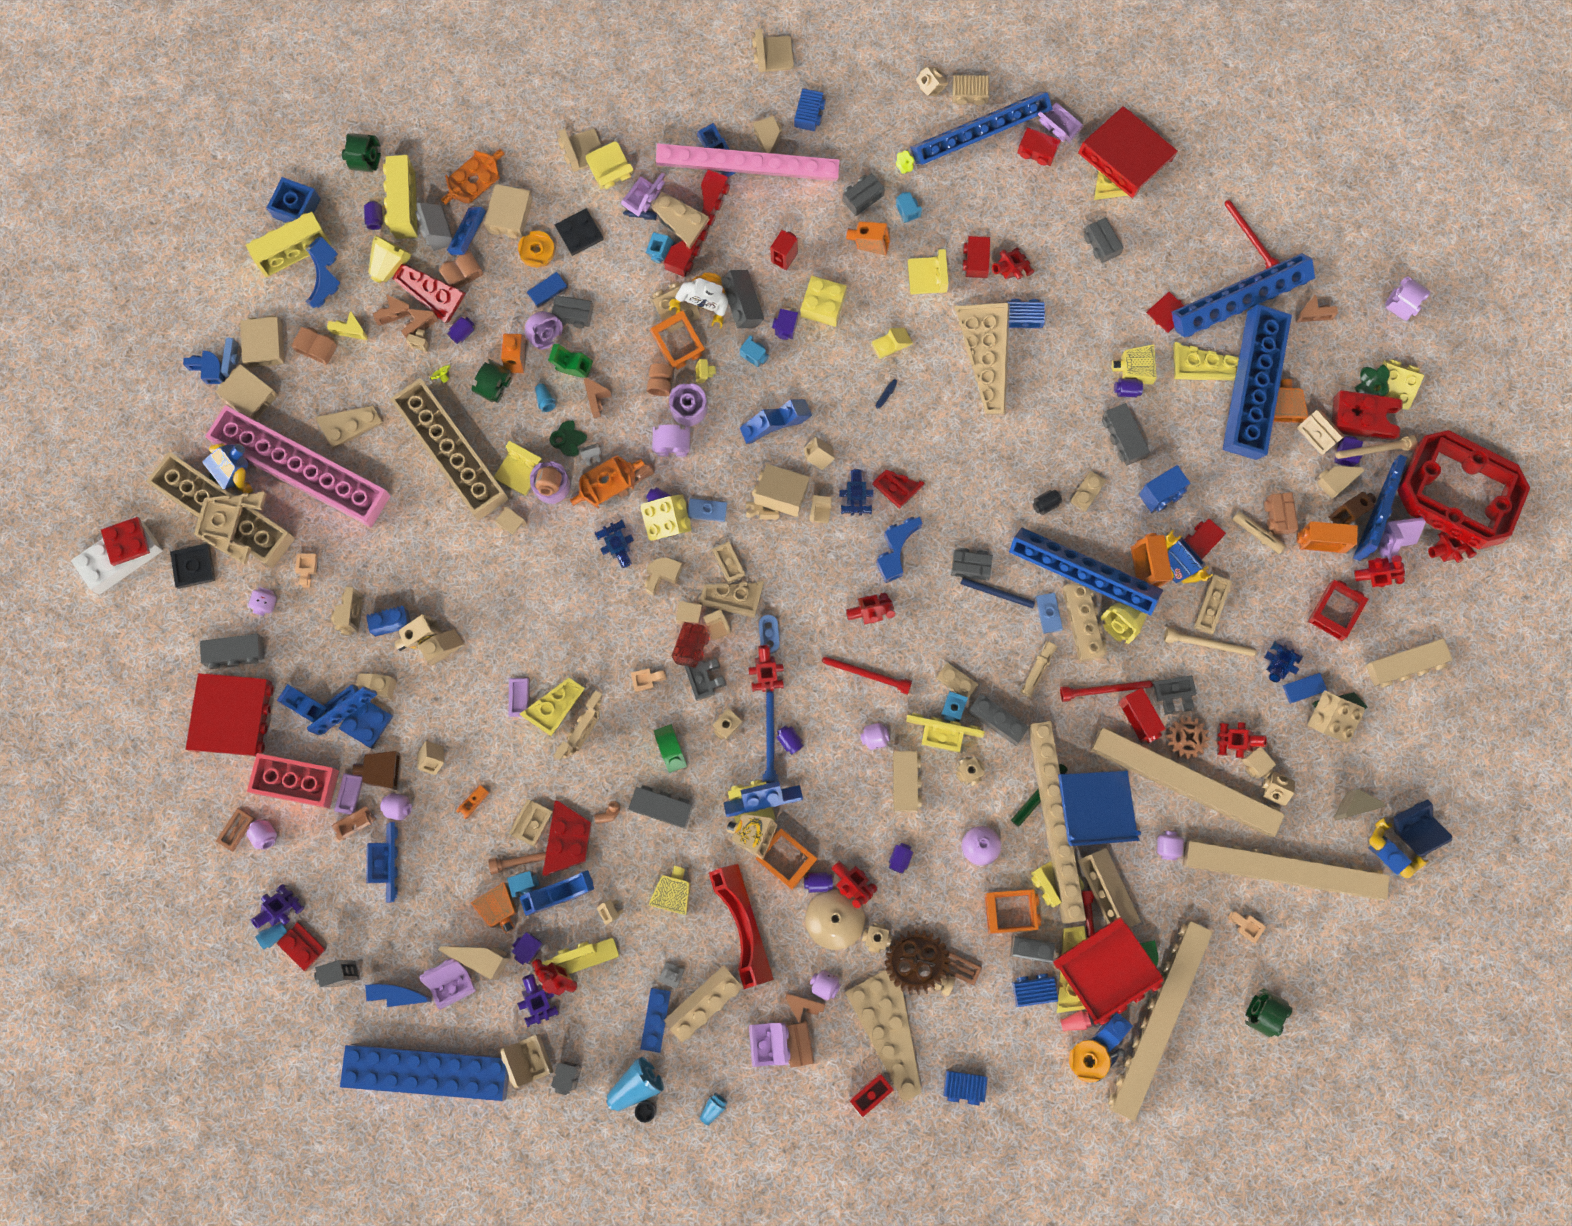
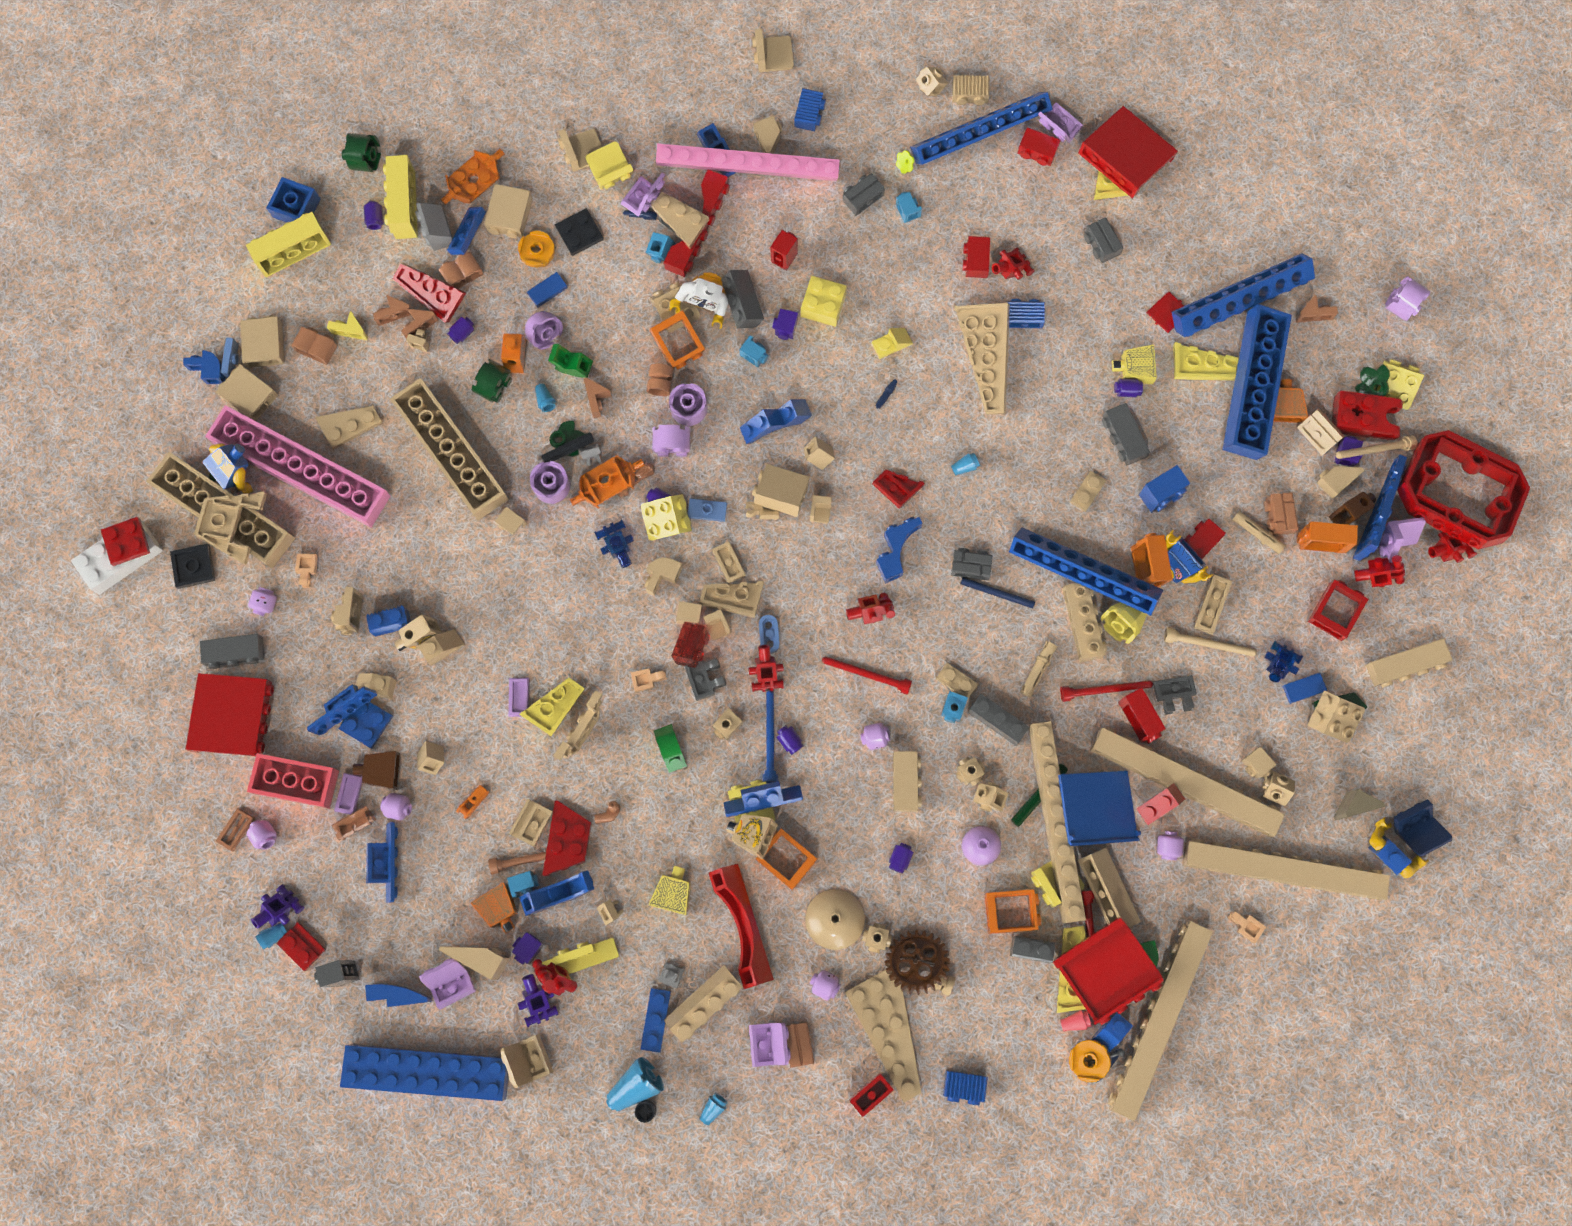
(301, 703): blue brick -> none
(326, 283): blue arch -> none
(385, 259): light yellow cone -> none
(441, 373): neon yellow plant -> none
(517, 468): light yellow bracket -> none
(548, 481): nougat head -> none
(566, 1077): dark grey brick -> none
(568, 448): none -> black axle
(573, 311): dark grey brick -> none
(661, 806): dark grey brick -> none
(703, 371): light yellow tile -> none
(798, 1003): nougat slope -> none
(818, 882): dark purple brick -> none
(854, 884): red piece -> none
(856, 495): clear blue piece -> none
(870, 237): orange torso -> none
(928, 274): light yellow bracket -> none
(943, 735): light yellow bracket -> none
(965, 464): none -> dark azure cone
(975, 975): nougat tile -> none
(990, 797): none -> tan brick
(1034, 991): blue brick -> none
(1047, 502): black brick -> none
(1049, 613): medium blue plate -> none
(1161, 804): none -> brick
(1182, 733): nougat gear -> none
(1238, 740): red piece -> none
(1268, 1013): dark green brick -> none
(1270, 261): red piece -> none

